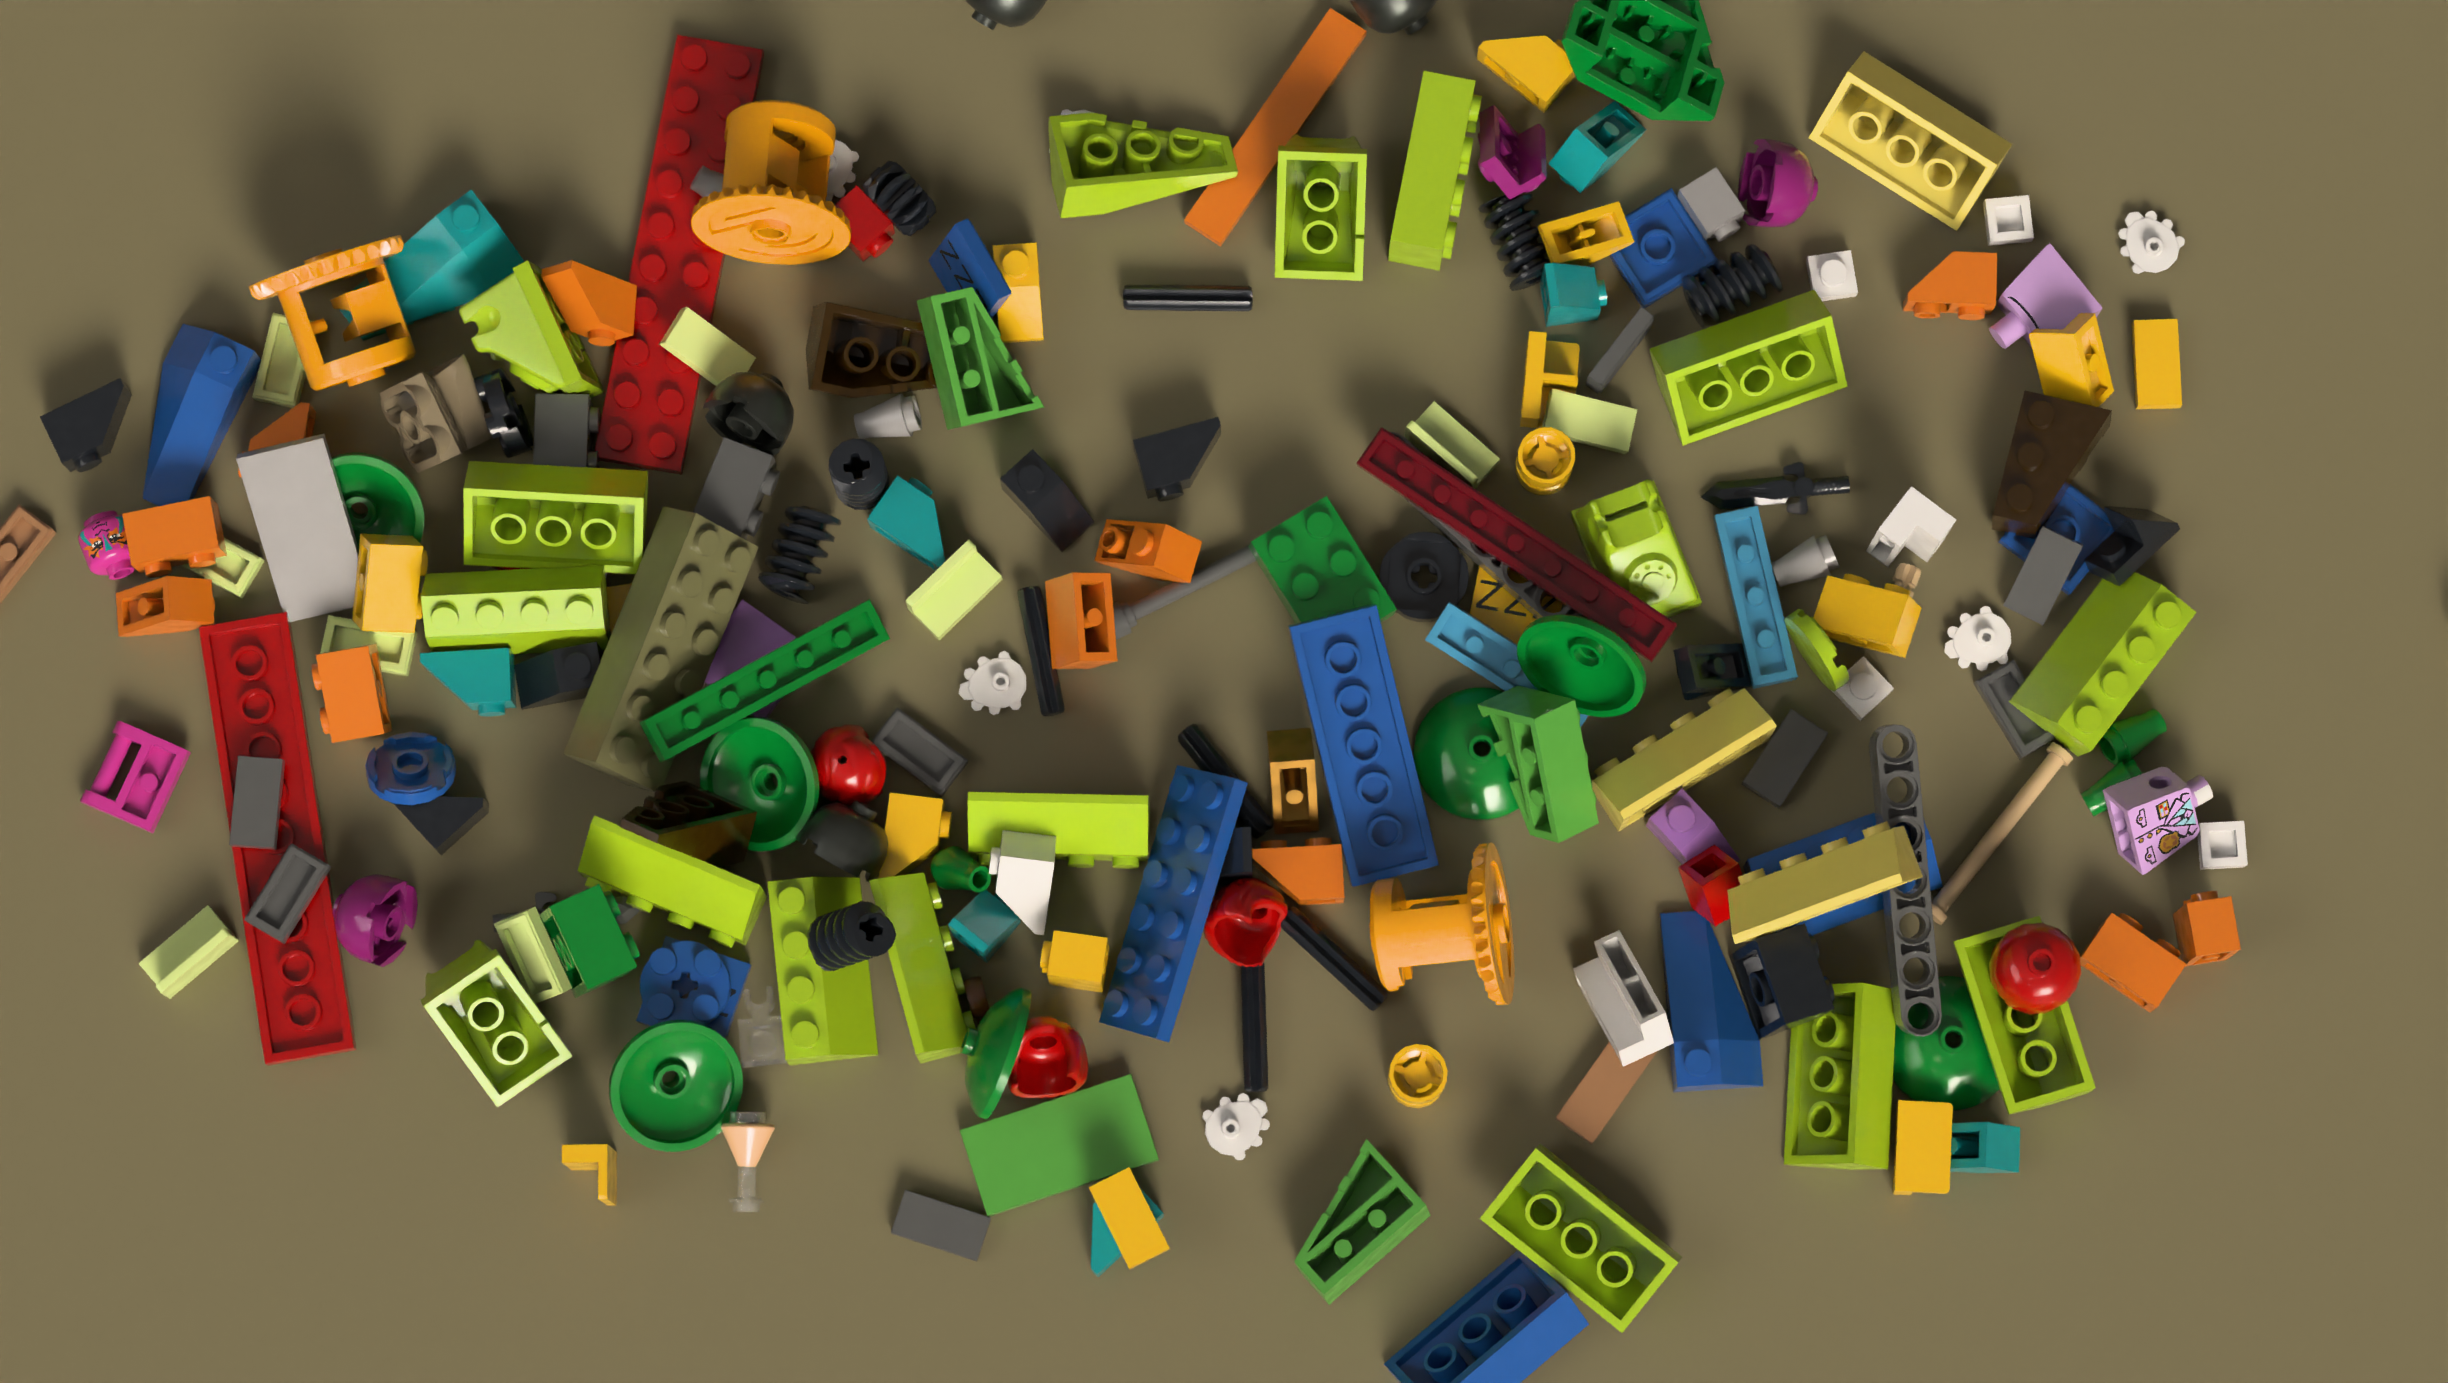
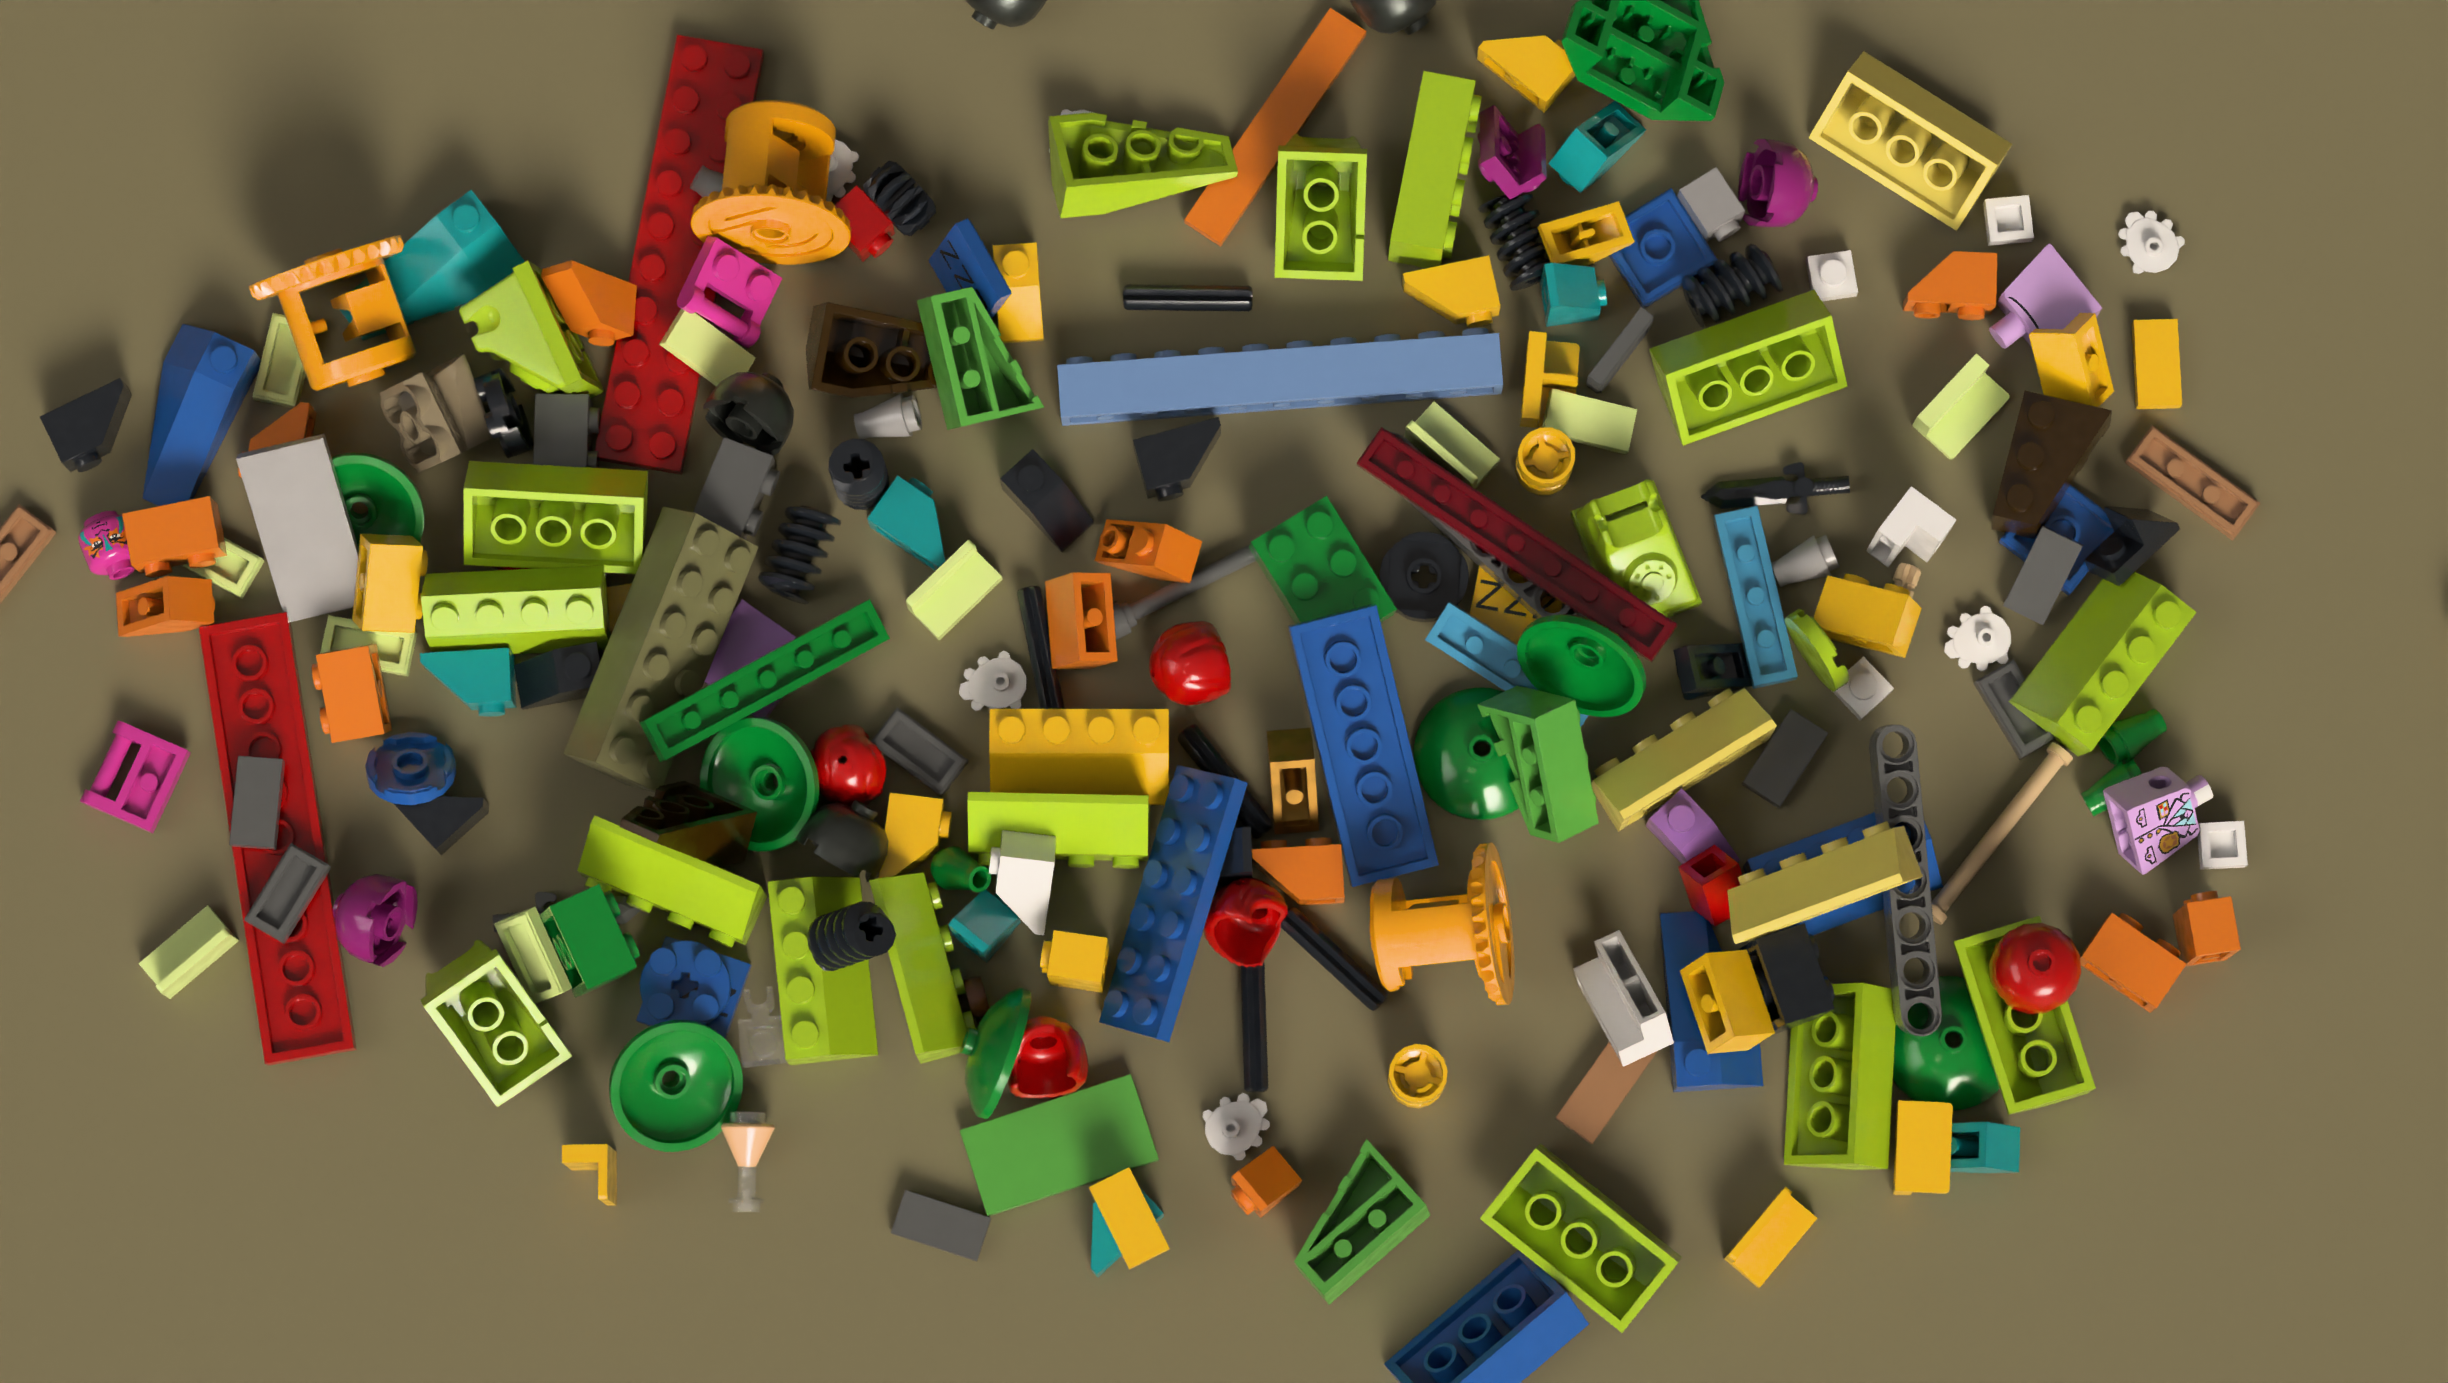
(734, 278): none -> dark pink plate
(1080, 751): none -> yellow slope
(1190, 664): none -> red piece
(1264, 1183): none -> orange slope
(1280, 378): none -> medium blue brick
(1457, 291): none -> yellow slope
(1727, 1001): none -> yellow brick
(1770, 1238): none -> yellow panel
(1961, 408): none -> yellowish green panel
(2192, 482): none -> medium nougat tile

